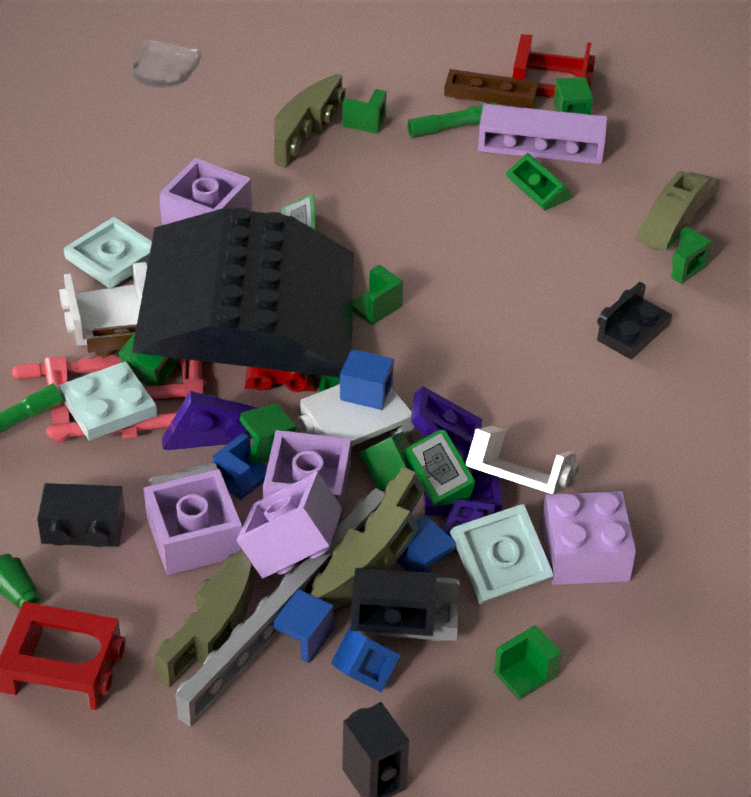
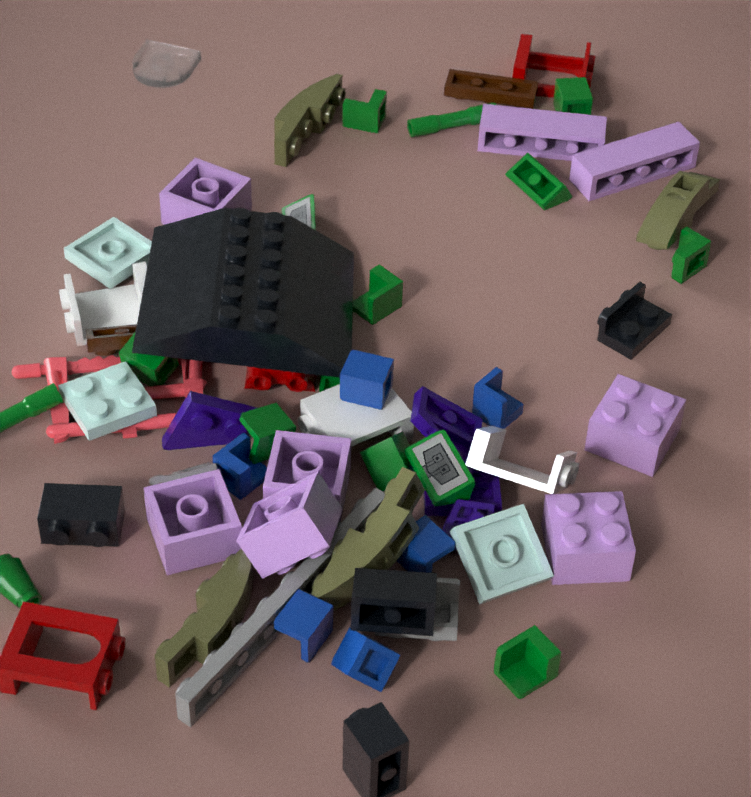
(494, 404): none -> blue panel
(634, 161): none -> lavender brick
(635, 425): none -> lavender brick

